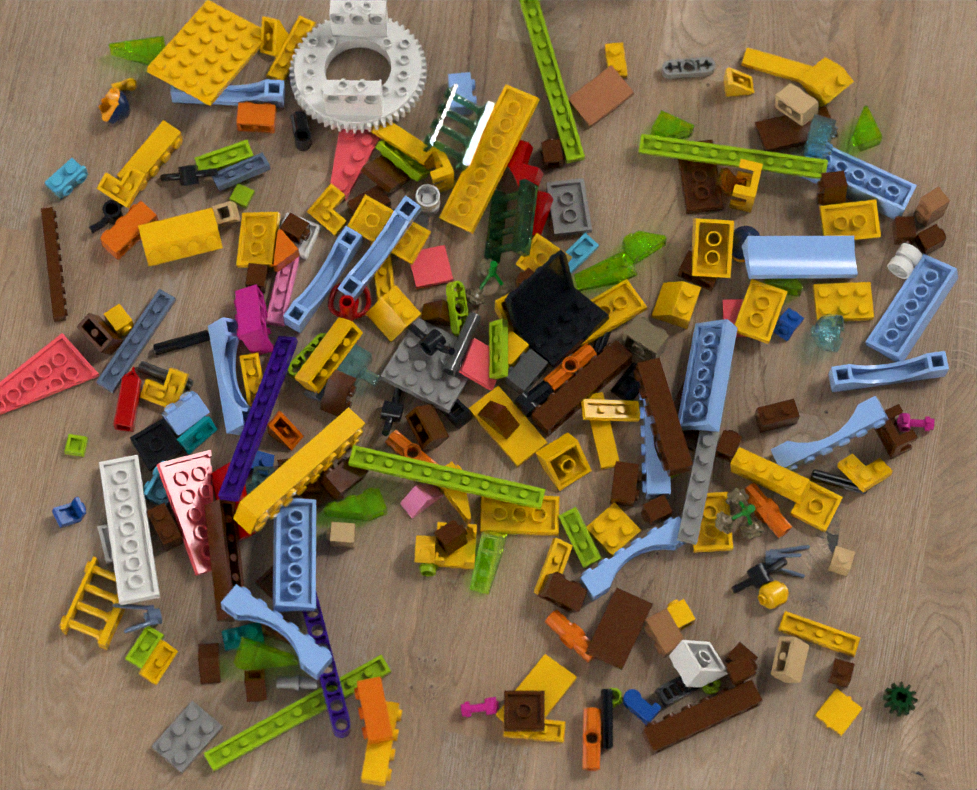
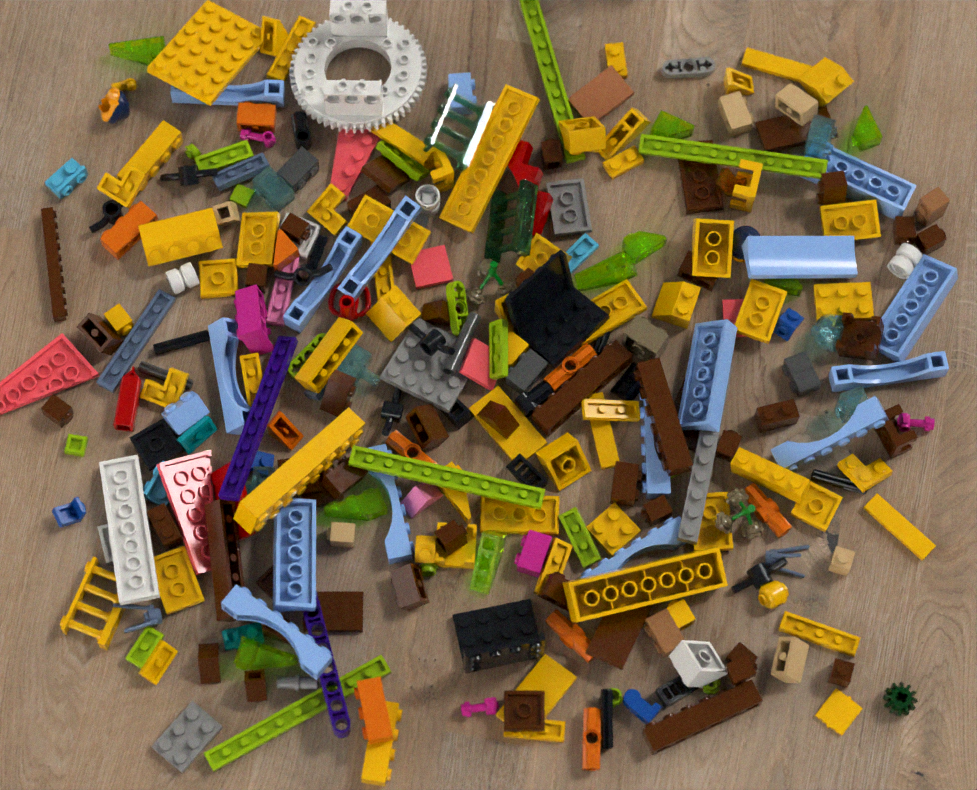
(57, 411): none -> reddish brown brick
(177, 580): none -> yellow plate
(181, 278): none -> white wheel
(192, 151): none -> lime plate
(218, 278): none -> yellow tile
(267, 137): none -> dark pink bar
(273, 189): none -> clear light blue brick
(299, 169): none -> dark grey brick
(304, 267): none -> black piece
(317, 251): none -> black axle
(340, 611): none -> reddish brown tile
(397, 542): none -> light blue arch
(409, 587): none -> reddish brown brick
(498, 636): none -> black bracket
(531, 470): none -> black slope
(533, 553): none -> dark pink brick
(583, 135): none -> yellow slope
(623, 162): none -> yellow plate
(624, 133): none -> yellow slope
(645, 584): none -> yellow brick
(735, 113): none -> tan brick
(801, 373): none -> dark grey brick
(848, 402): none -> clear light blue brick
(860, 338): none -> reddish brown panel
(899, 527): none -> yellow tile

